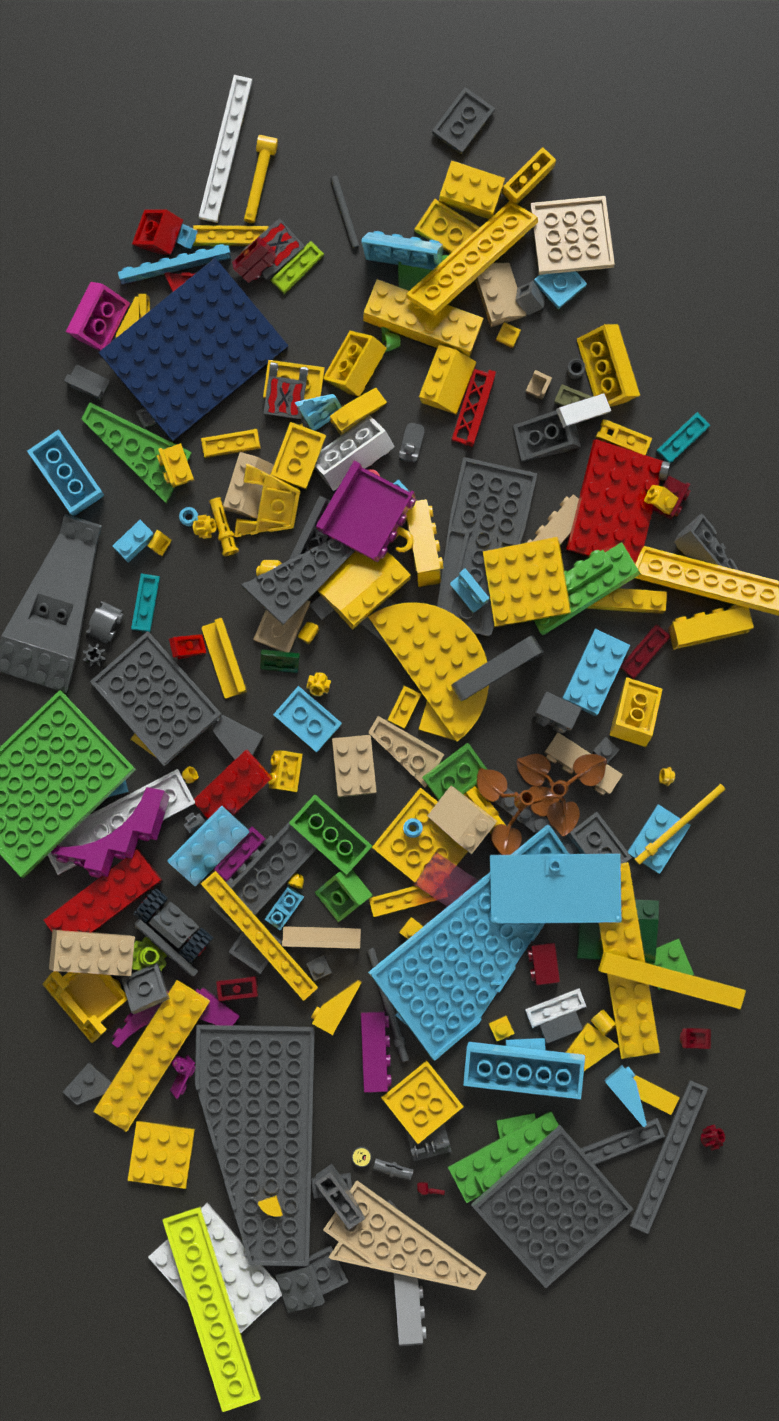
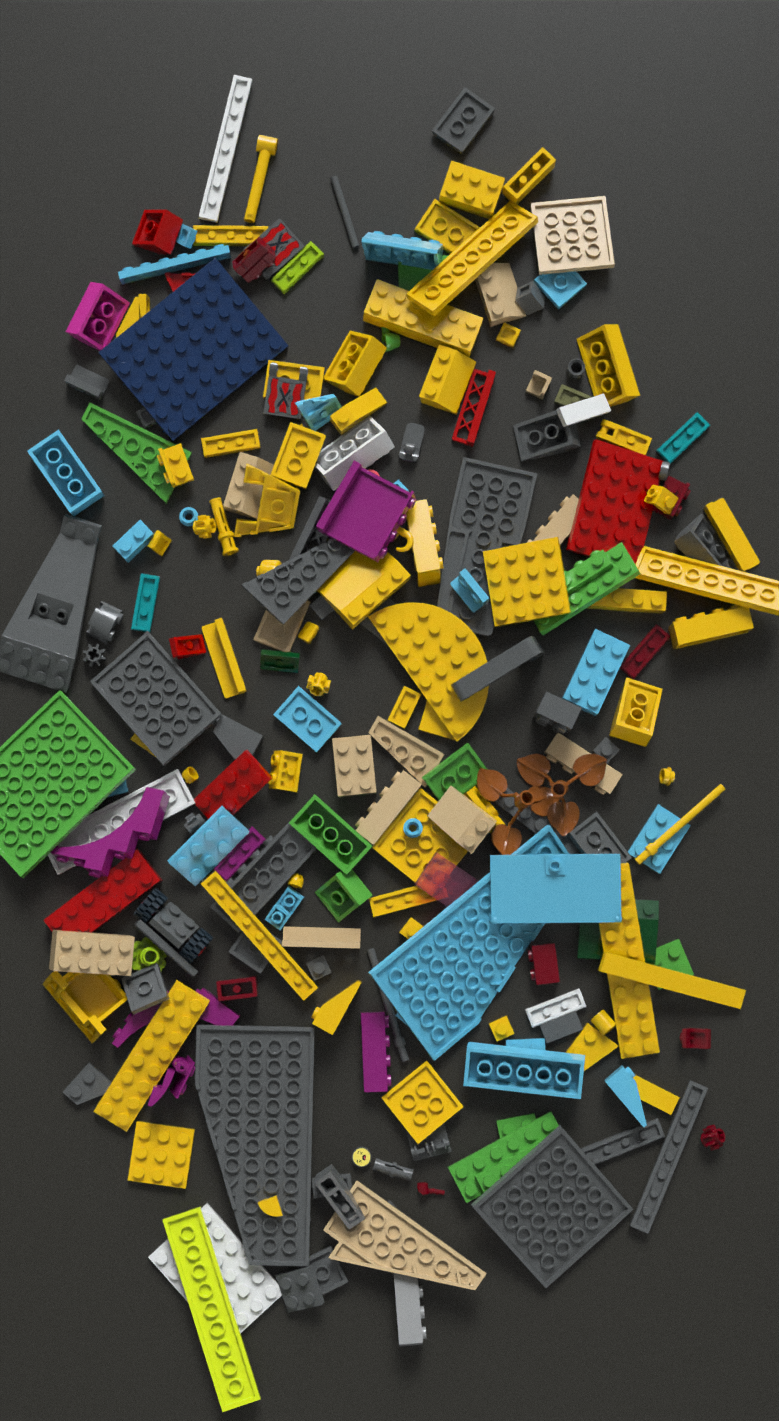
(159, 1089): none -> magenta slope
(388, 807): none -> tan brick
(731, 535): none -> yellow panel

